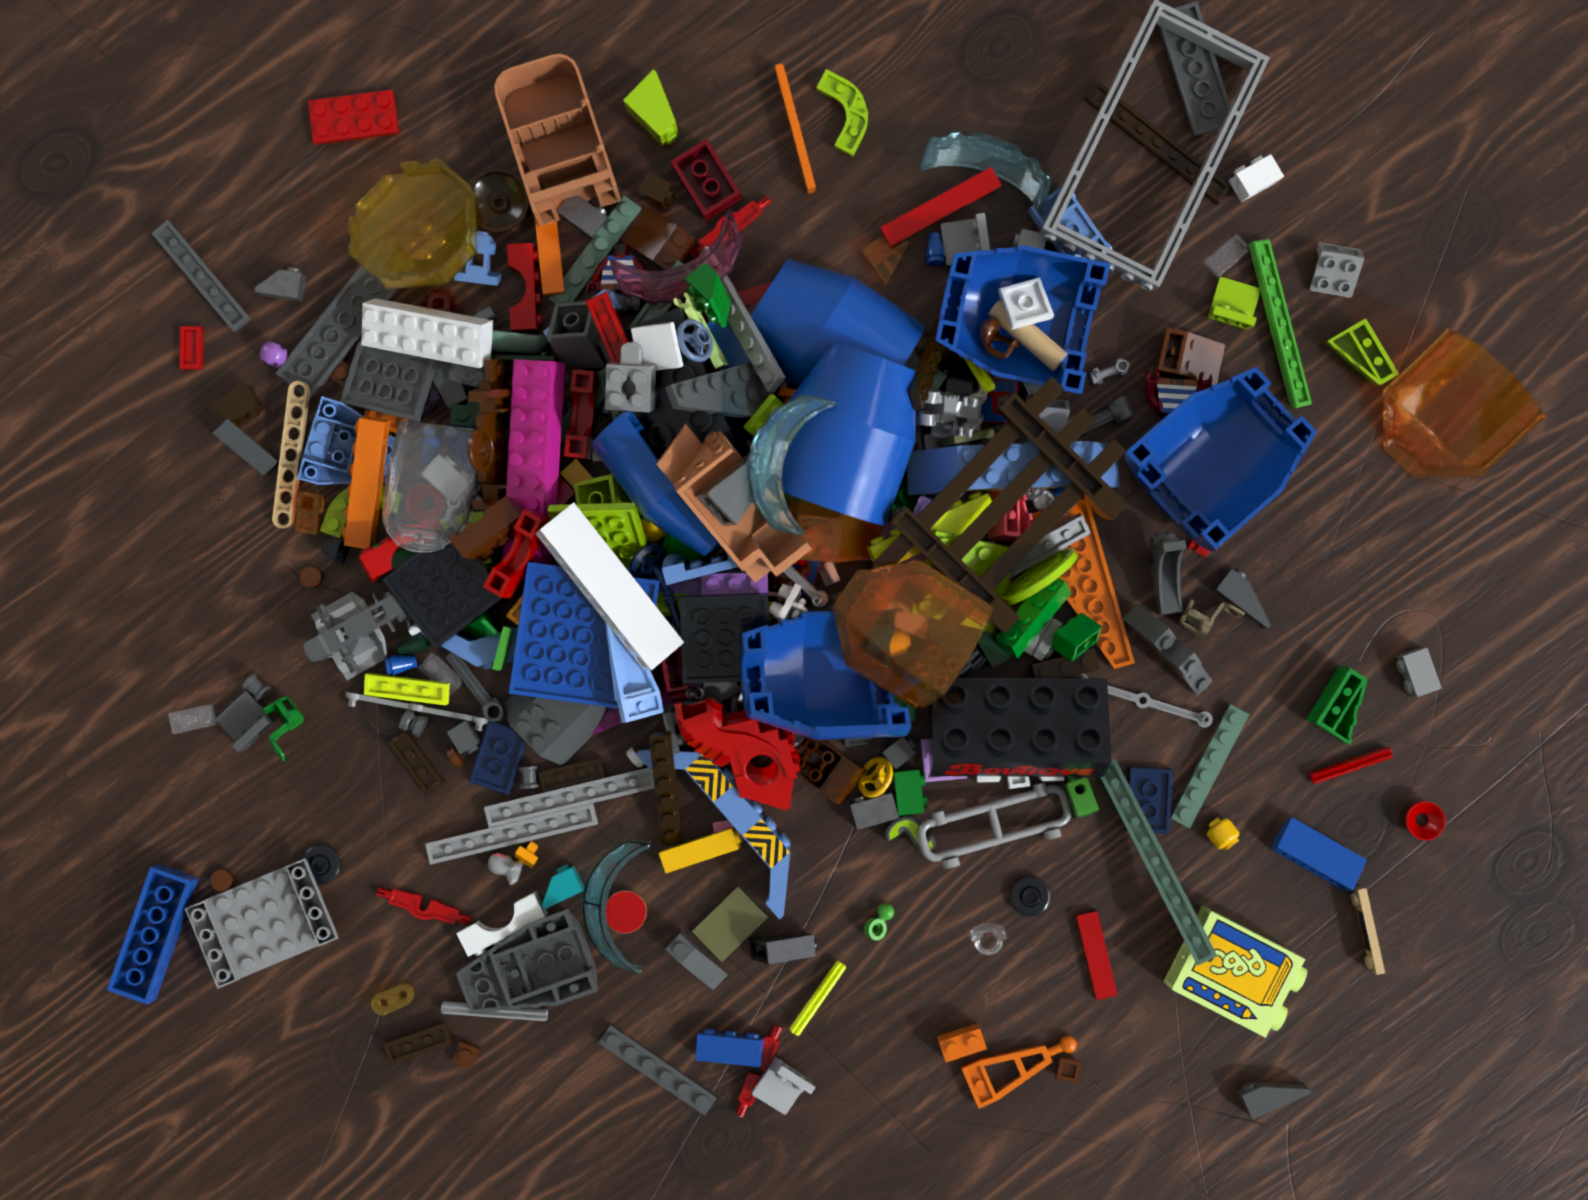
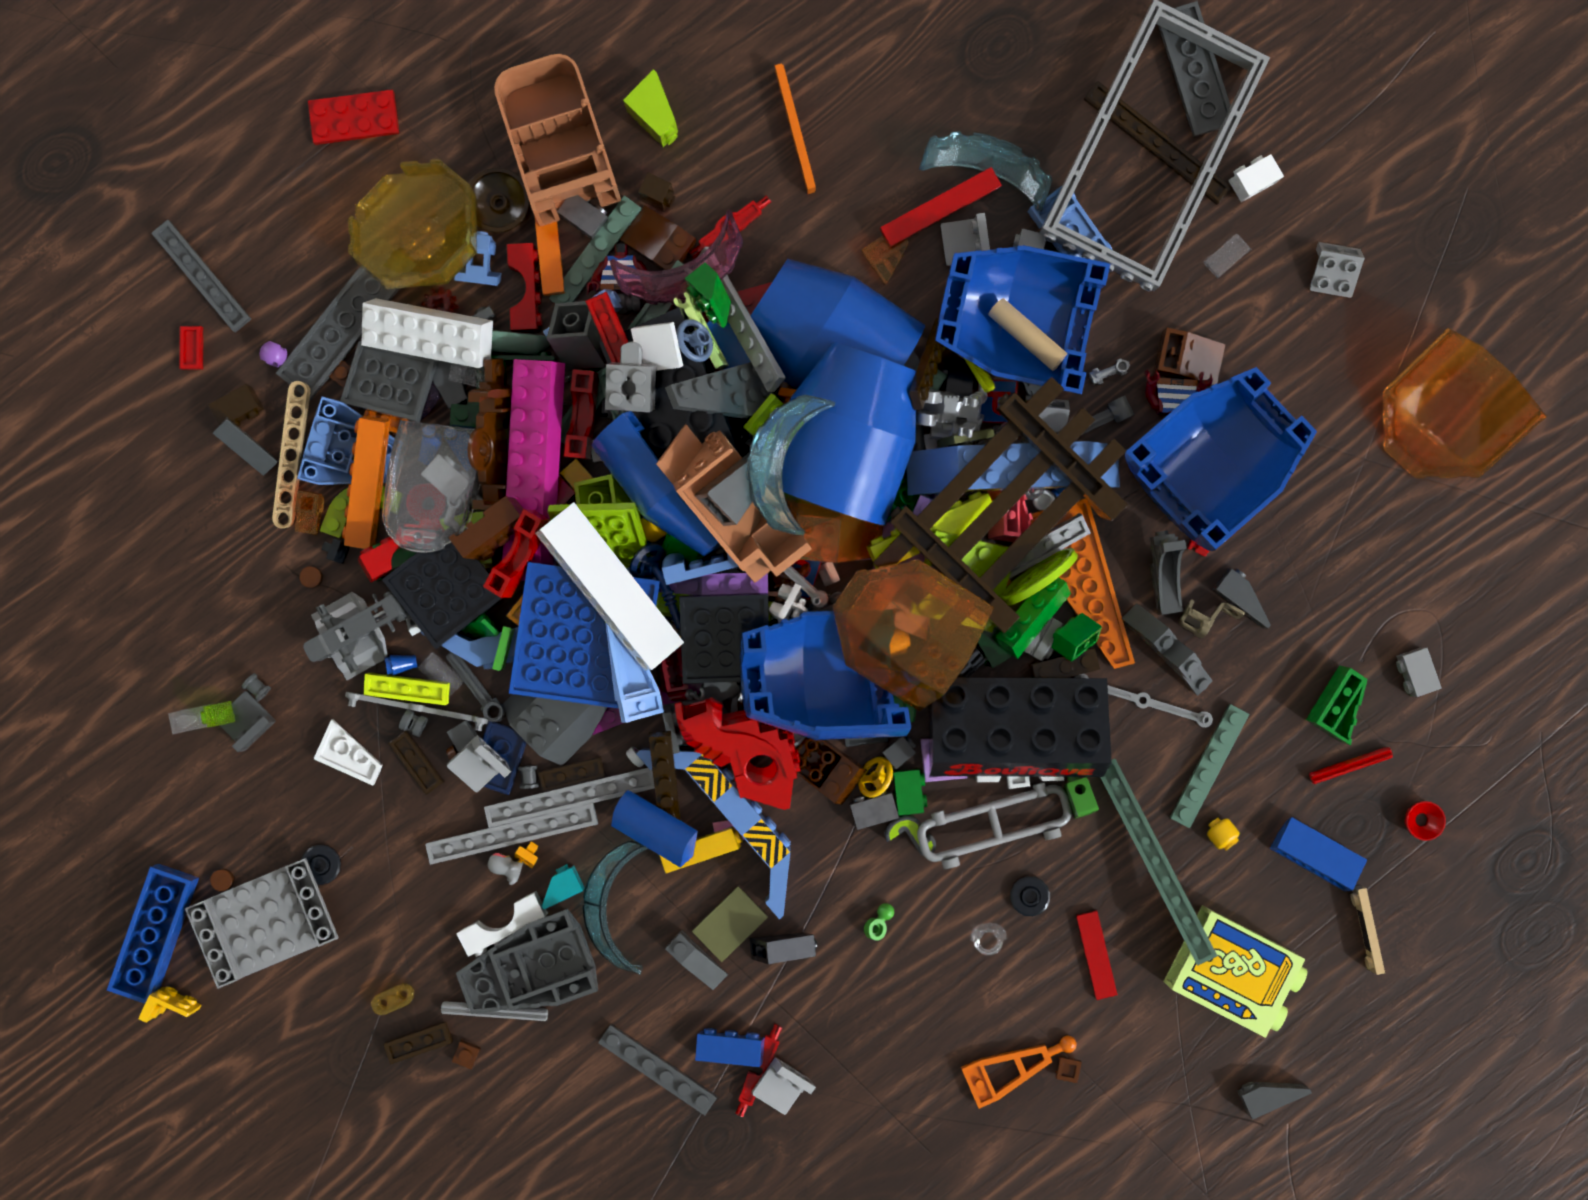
(168, 998): none -> yellow bracket
(218, 714): none -> clear neon green bracket
(284, 285): flat silver slope -> none
(291, 720): green piece -> none
(347, 755): none -> white wing
(413, 644): clear green cone -> none
(413, 901): red piece -> none
(478, 764): none -> light grey bracket
(626, 911): red tile -> none
(654, 828): none -> blue brick
(706, 180): dark red brick -> none
(817, 998): neon yellow axle -> none
(854, 107): lime plate -> none
(934, 252): blue cone -> none
(961, 1042): orange brick -> none
(989, 332): reddish brown piece -> none
(1025, 303): white tile -> none
(1153, 792): dark blue tile -> none
(1234, 303): lime bracket -> none
(1280, 323): bright green tile -> none
(1364, 352): lime wedge -> none

